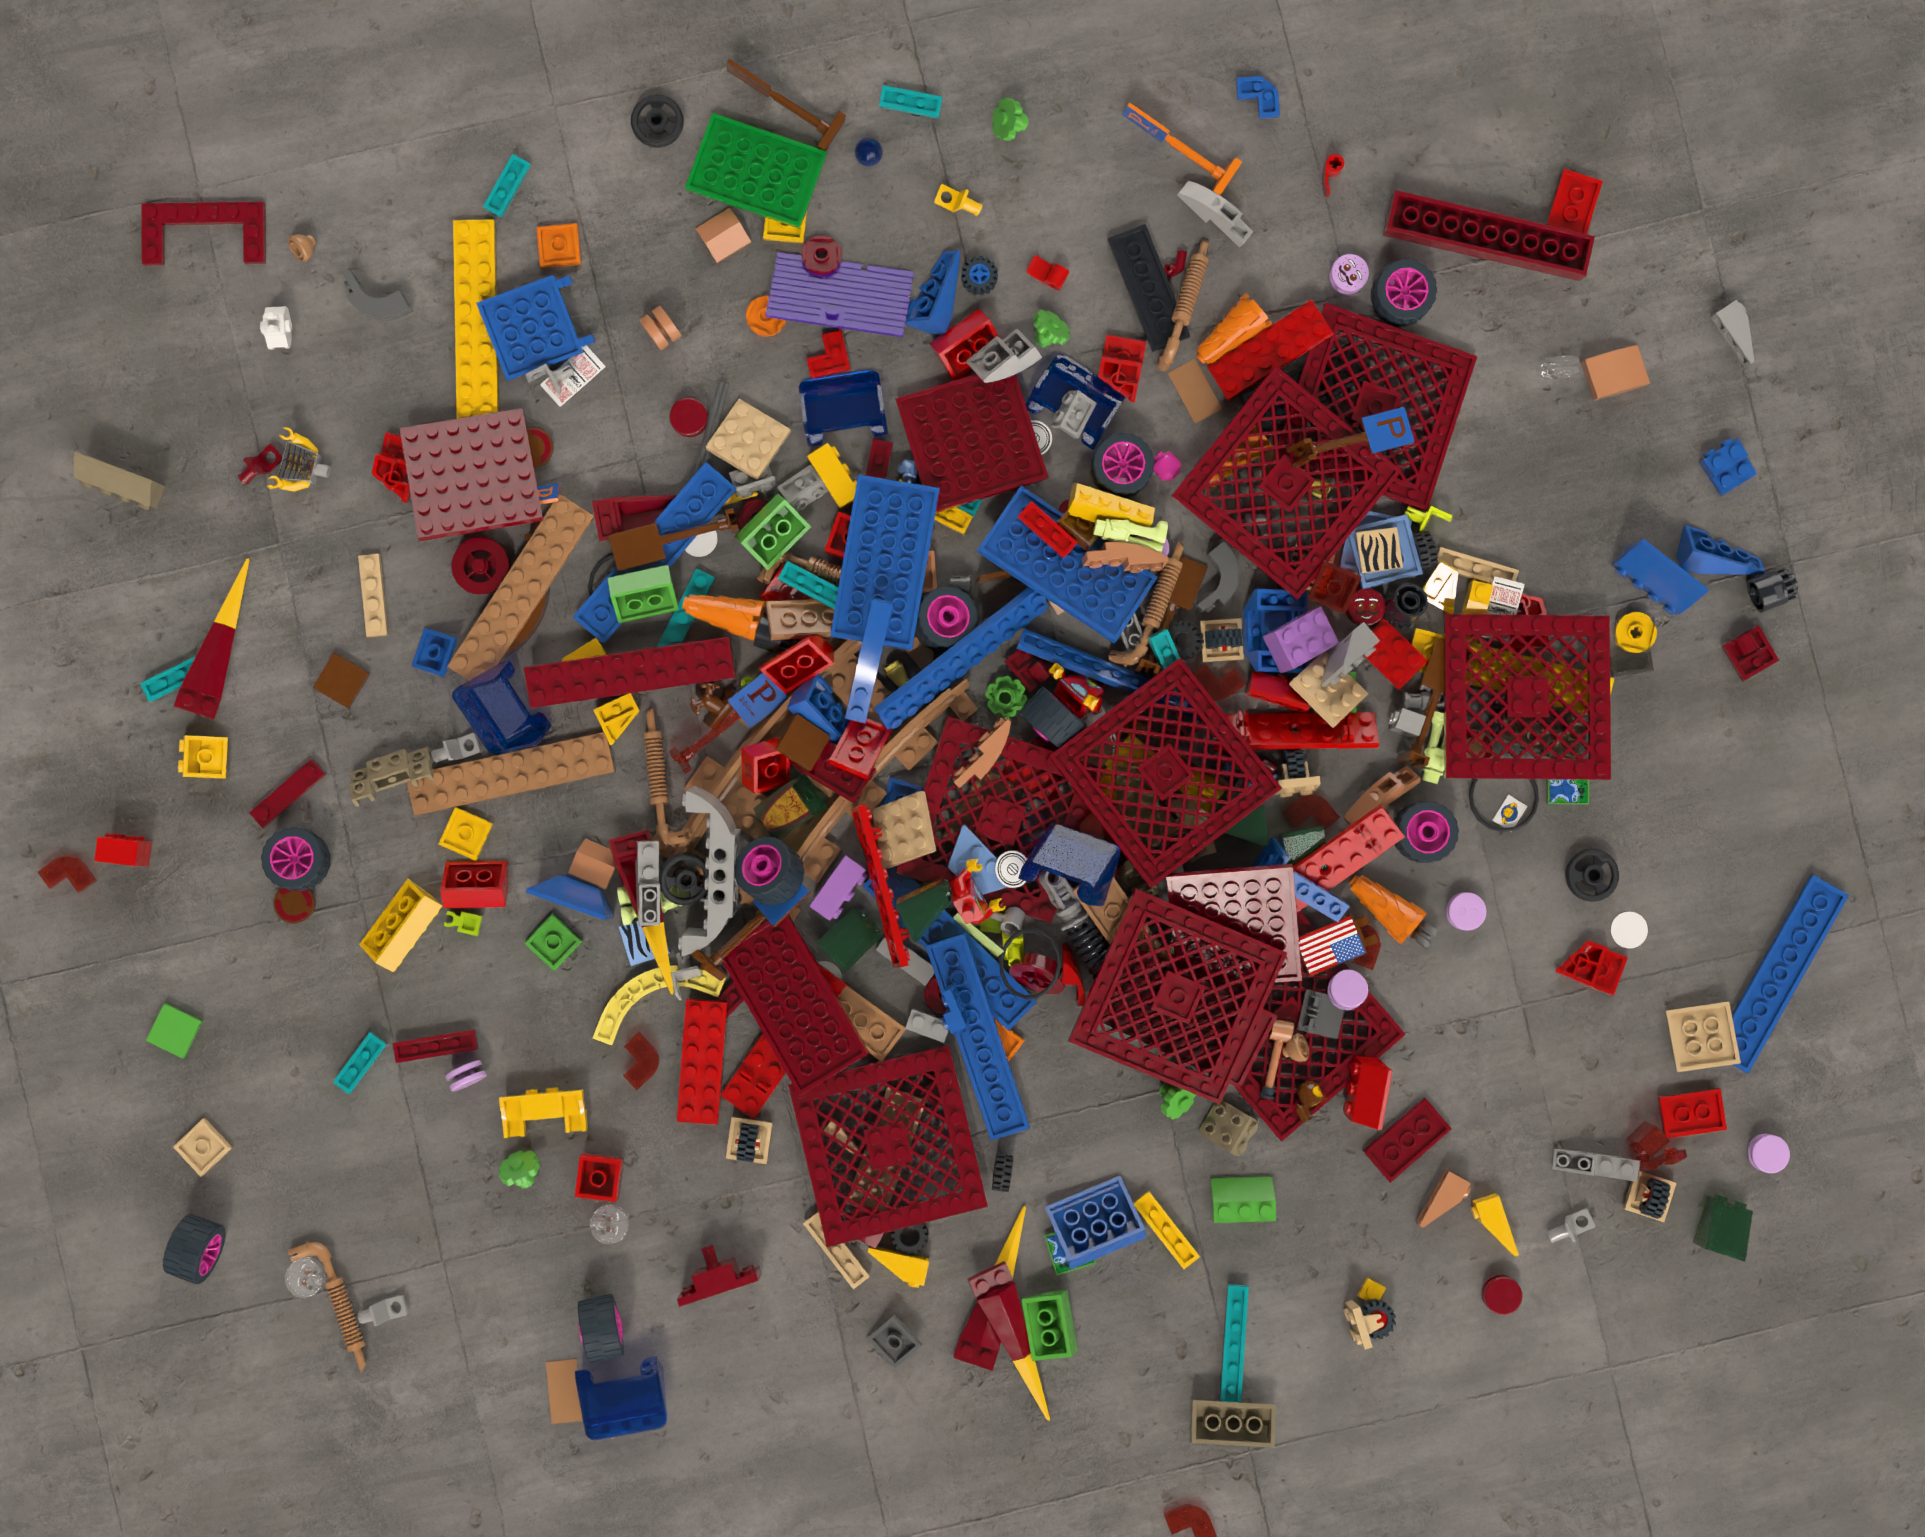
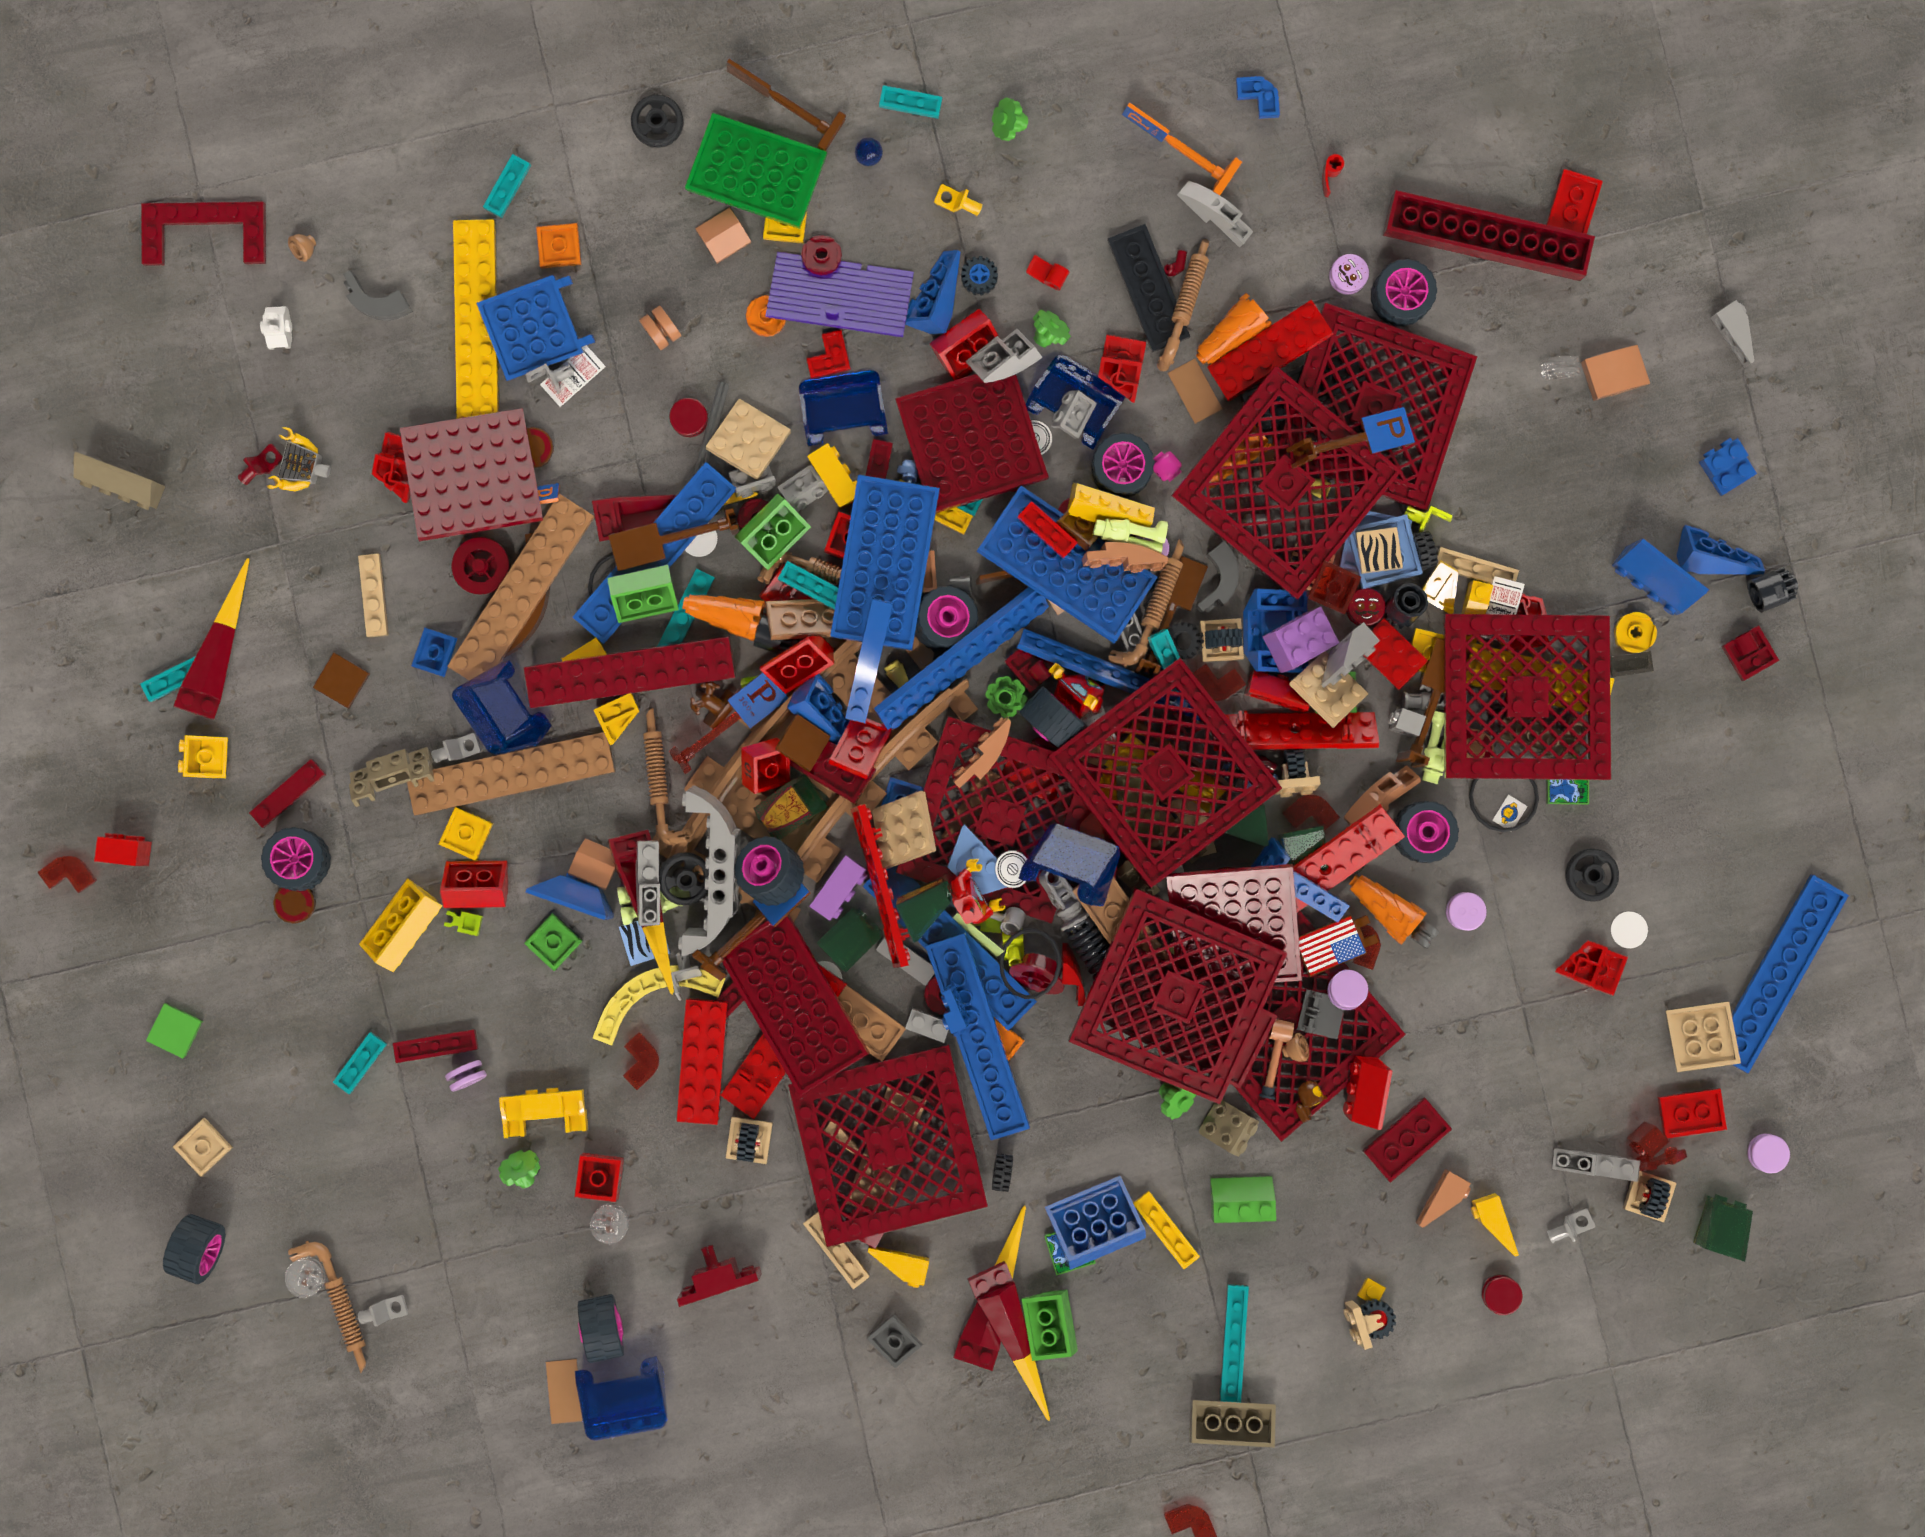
(912, 1248): black tyre -> none

